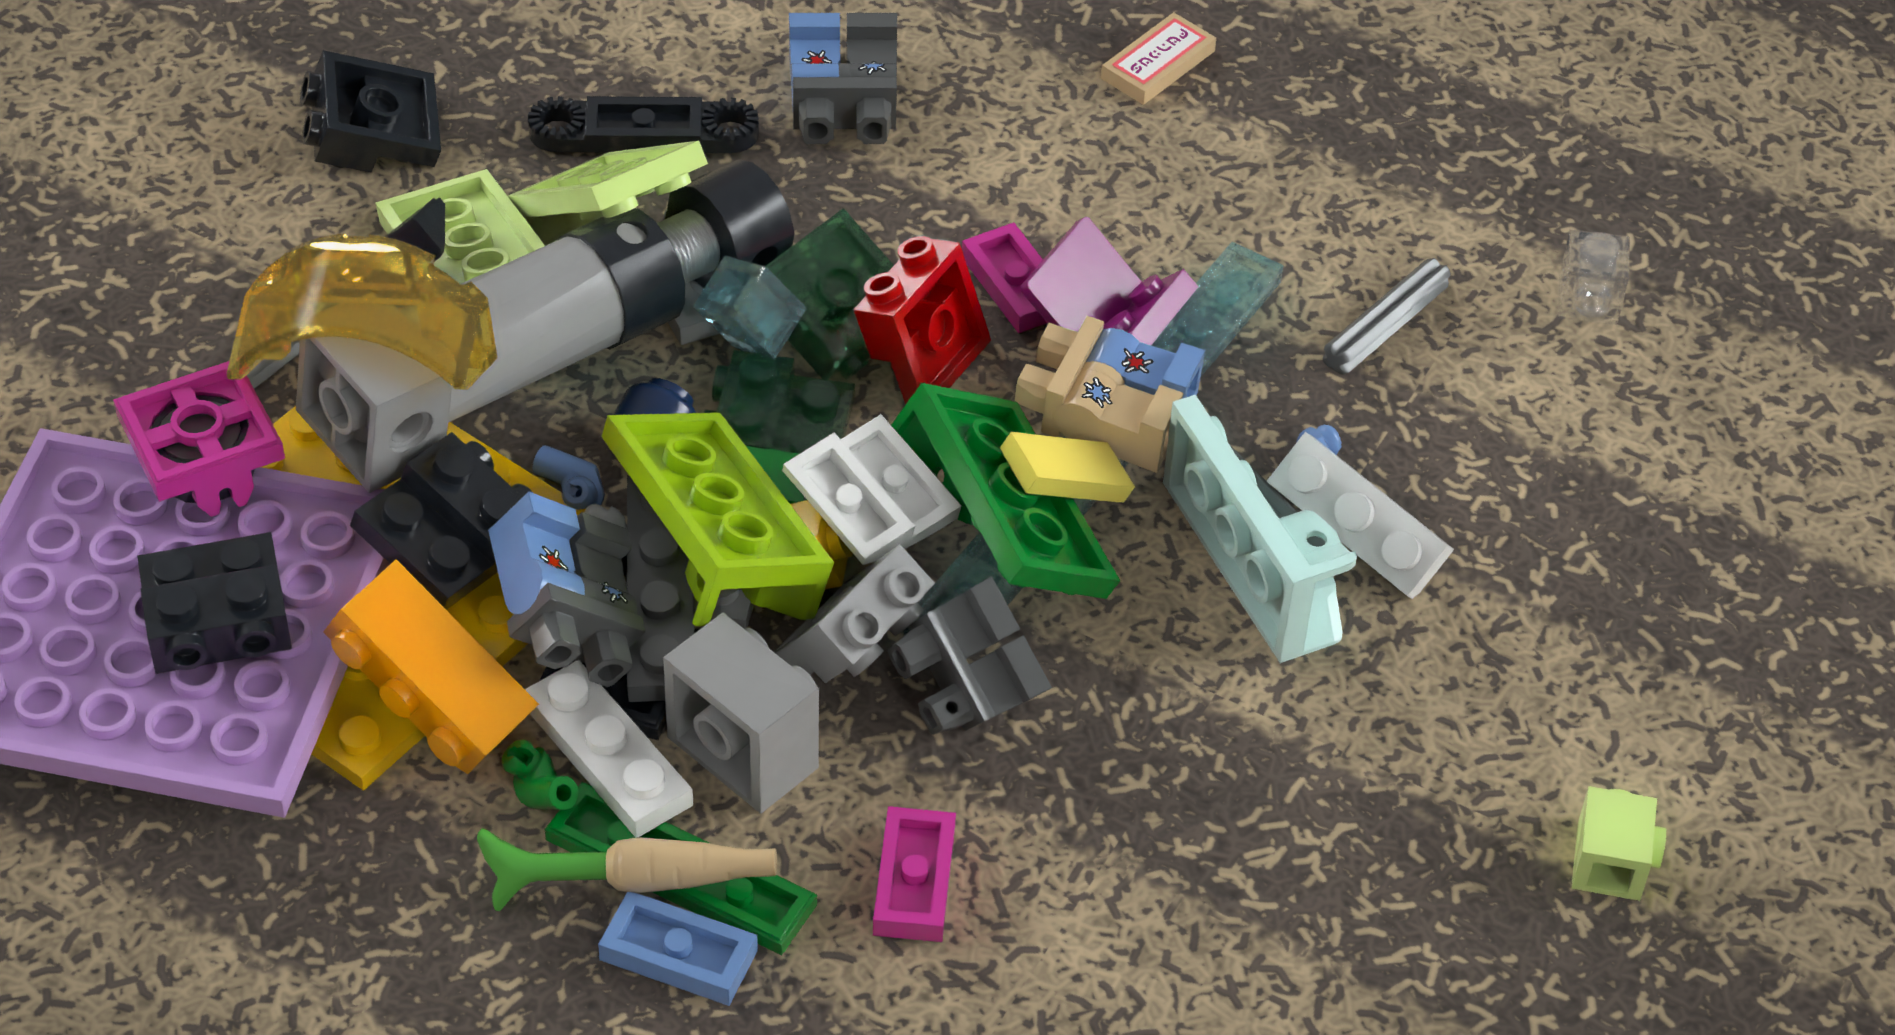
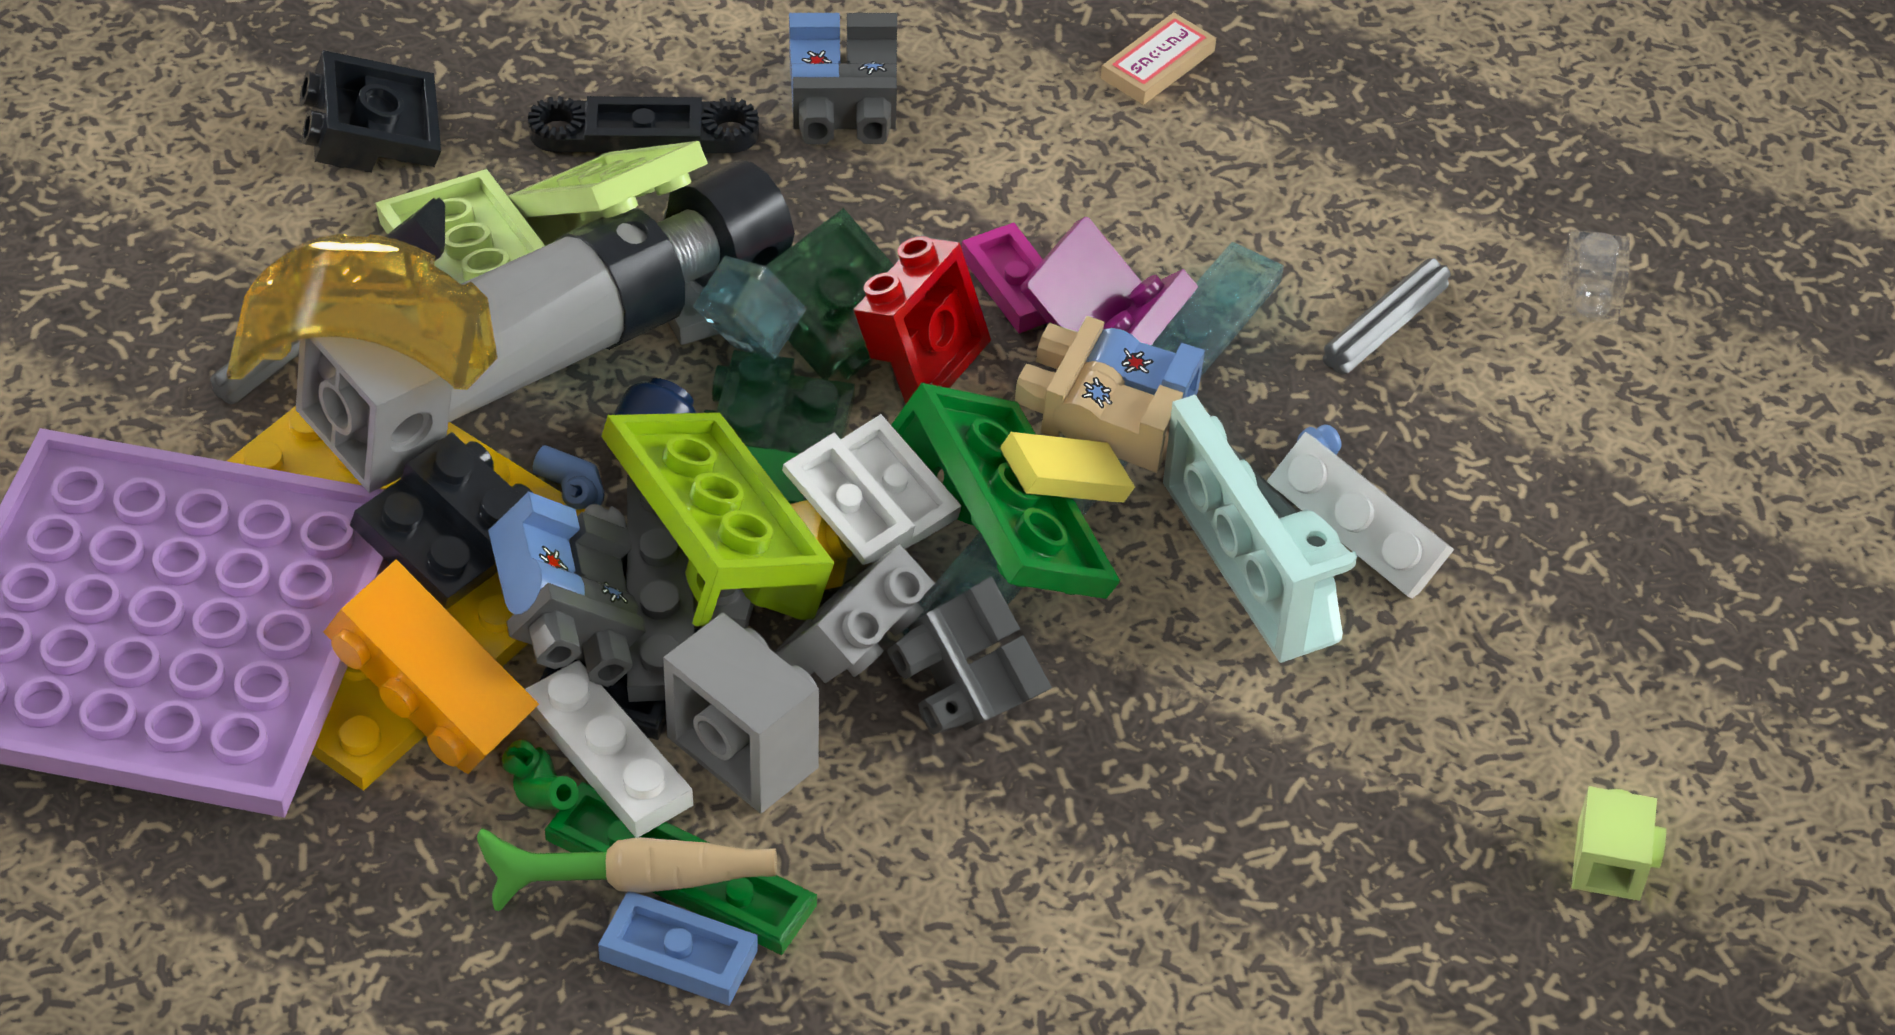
(198, 437): dark pink piece -> none
(213, 603): black plate -> none
(914, 874): dark pink plate -> none

